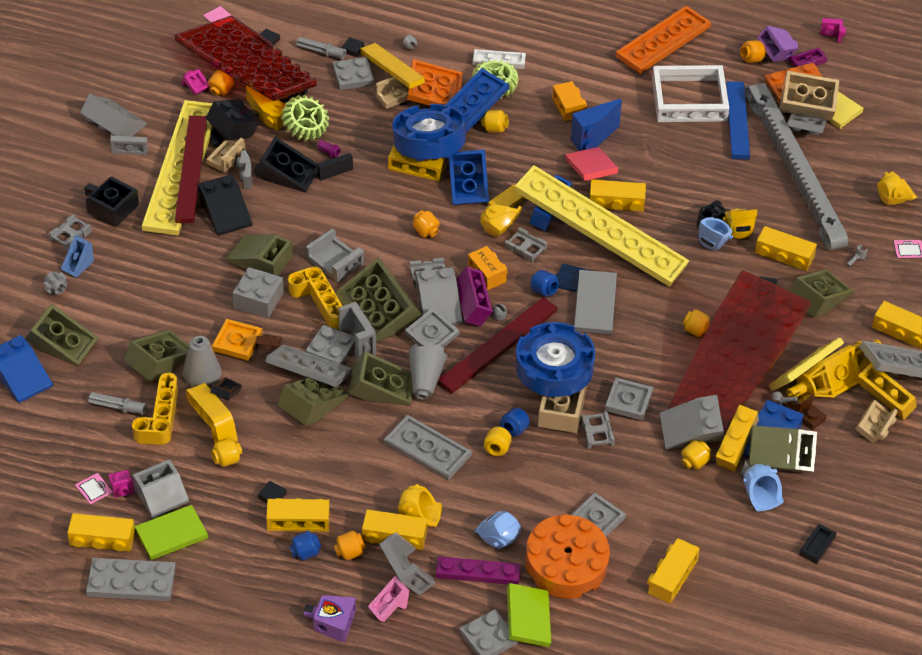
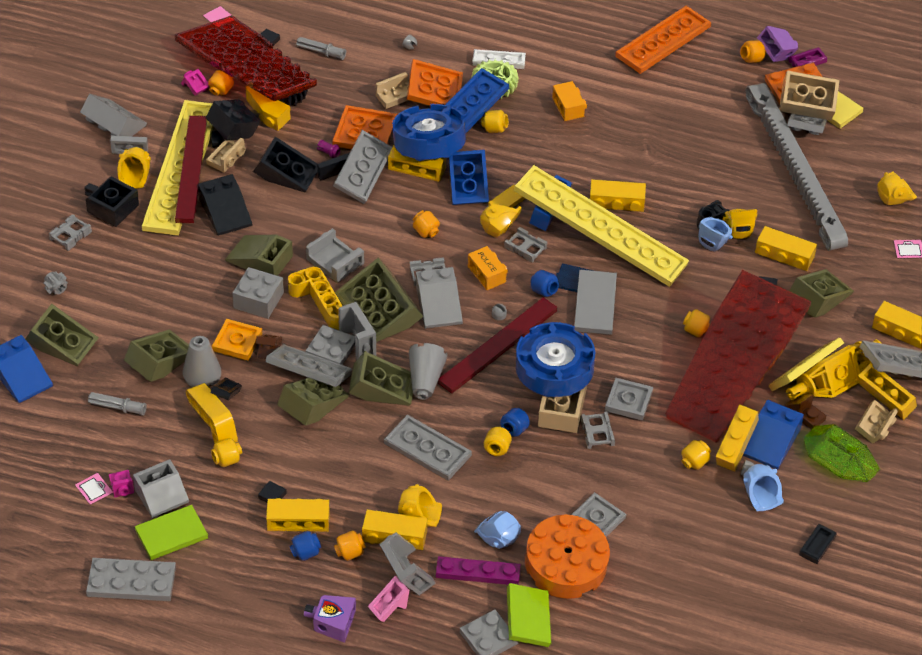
(78, 256): medium blue slope -> none
(101, 532): yellow brick -> none
(134, 167): none -> yellow helmet
(159, 428): yellow beam -> none
(244, 166): light grey slope -> none
(304, 108): yellowish green gear -> none
(353, 46): black tile -> none
(353, 73): light grey plate -> none
(357, 119): none -> orange plate
(363, 167): none -> light grey tile
(392, 65): yellow tile -> none
(432, 329): light grey plate -> none
(473, 296): magenta brick -> none
(591, 163): coral tile -> none
(595, 124): blue slope -> none
(673, 570): yellow brick -> none
(690, 112): white window -> none
(692, 421): light grey slope -> none
(738, 120): blue tile -> none
(778, 398): light grey hand -> none
(783, 448): olive slope -> none
(833, 27): dark pink bracket -> none
(840, 453): none -> clear neon green wedge
(859, 254): light grey hand -> none

